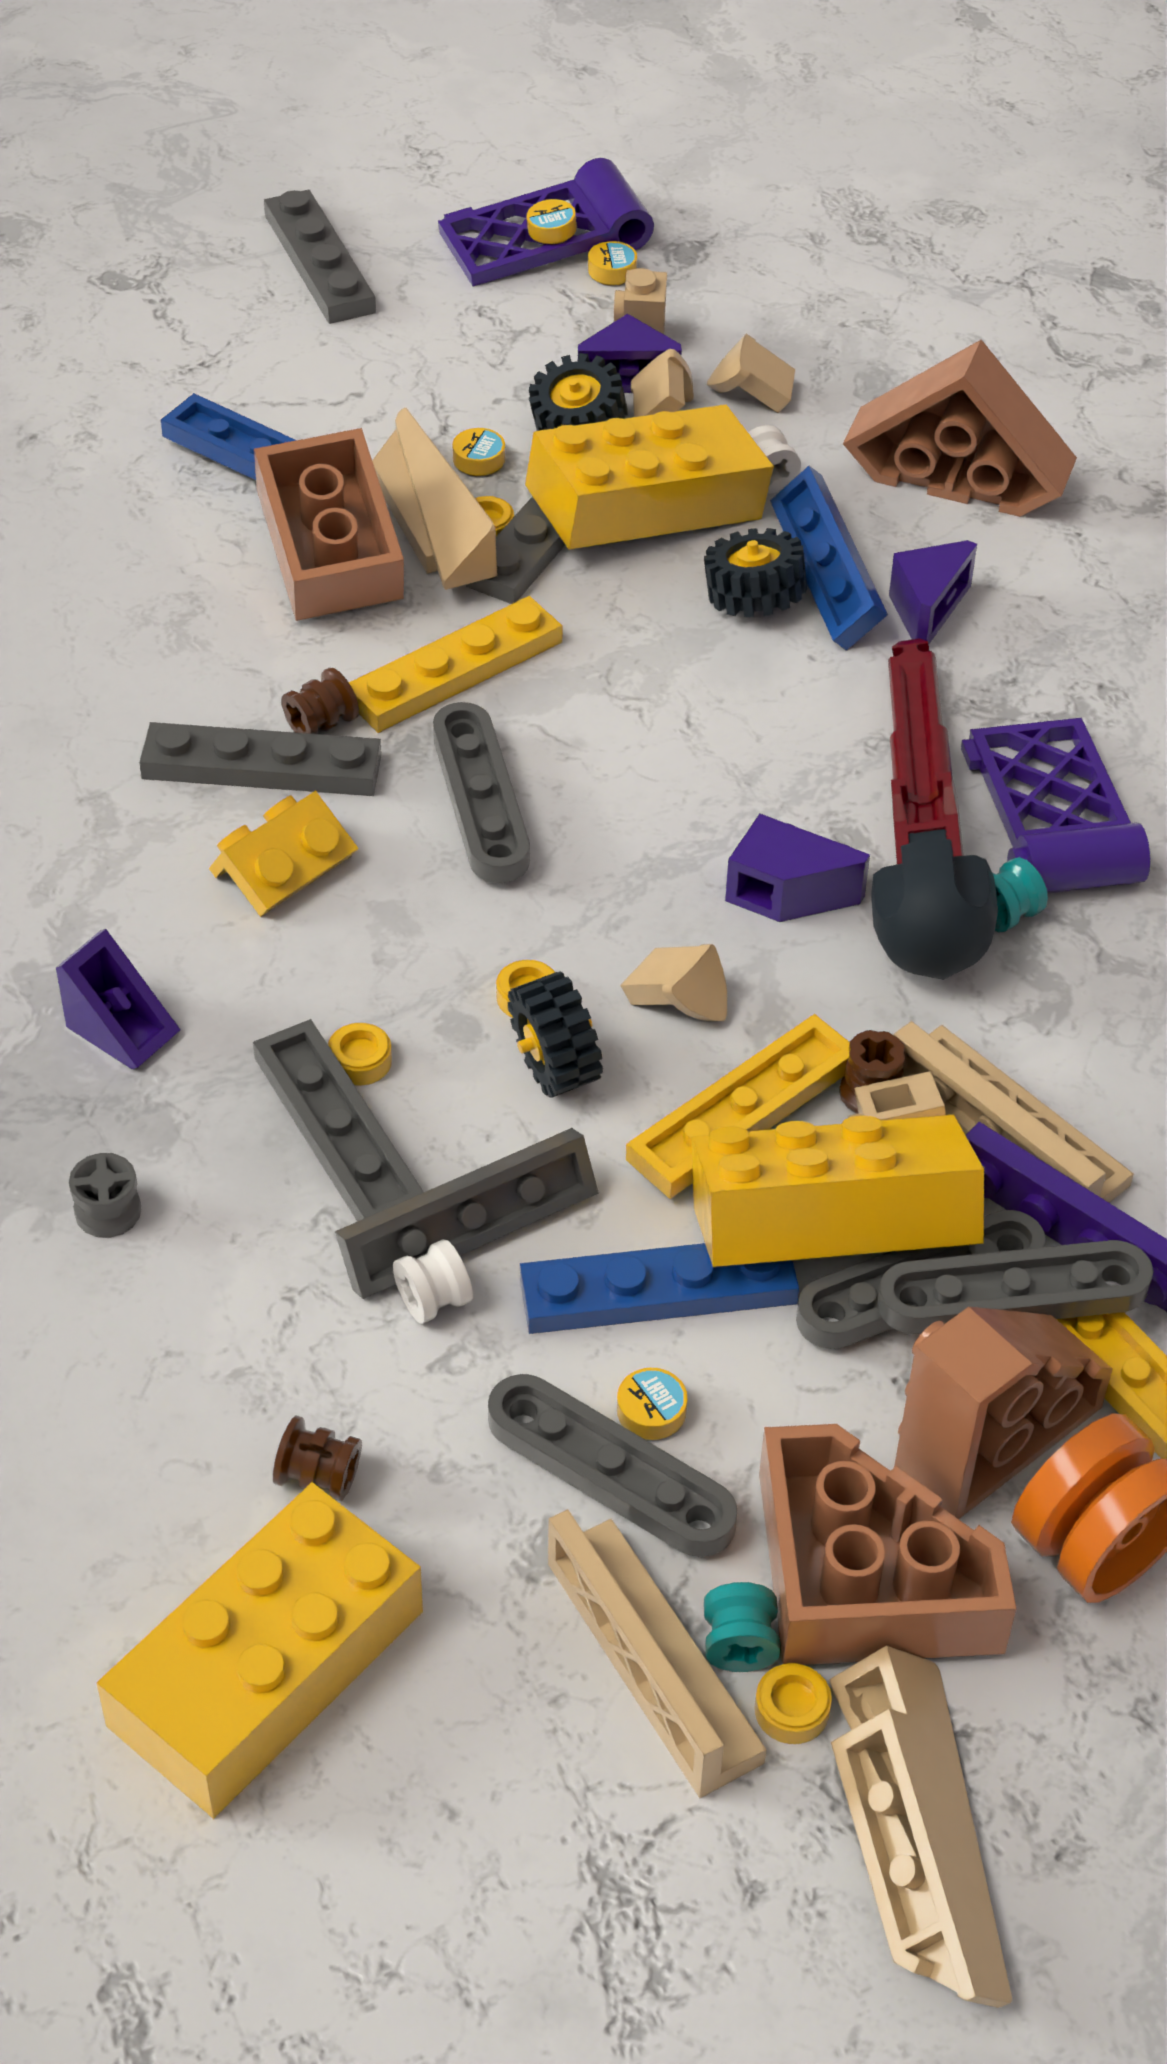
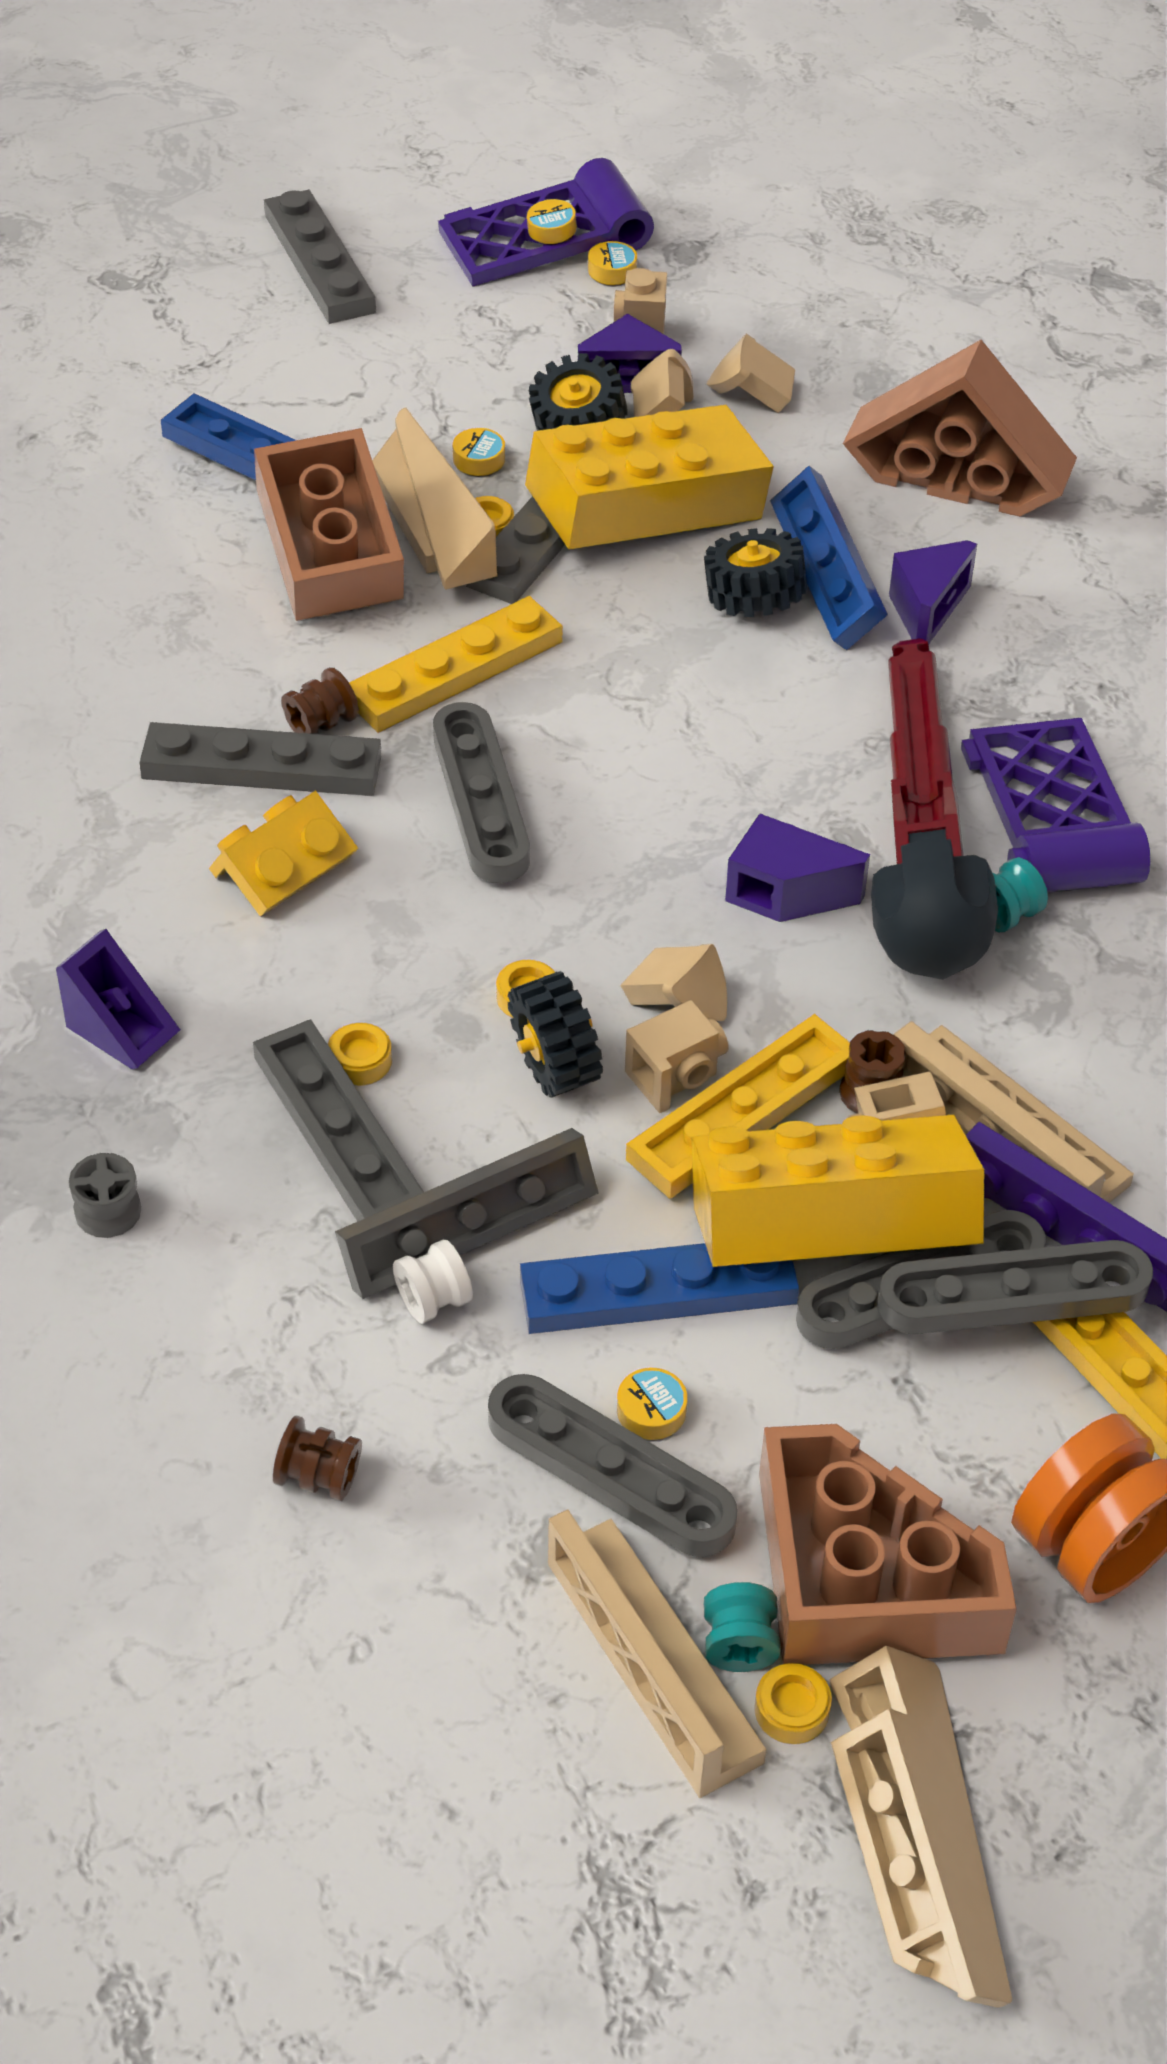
(261, 1648): yellow brick -> none
(673, 1053): none -> tan brick
(780, 454): white wheel -> none
(992, 1400): nougat brick -> none

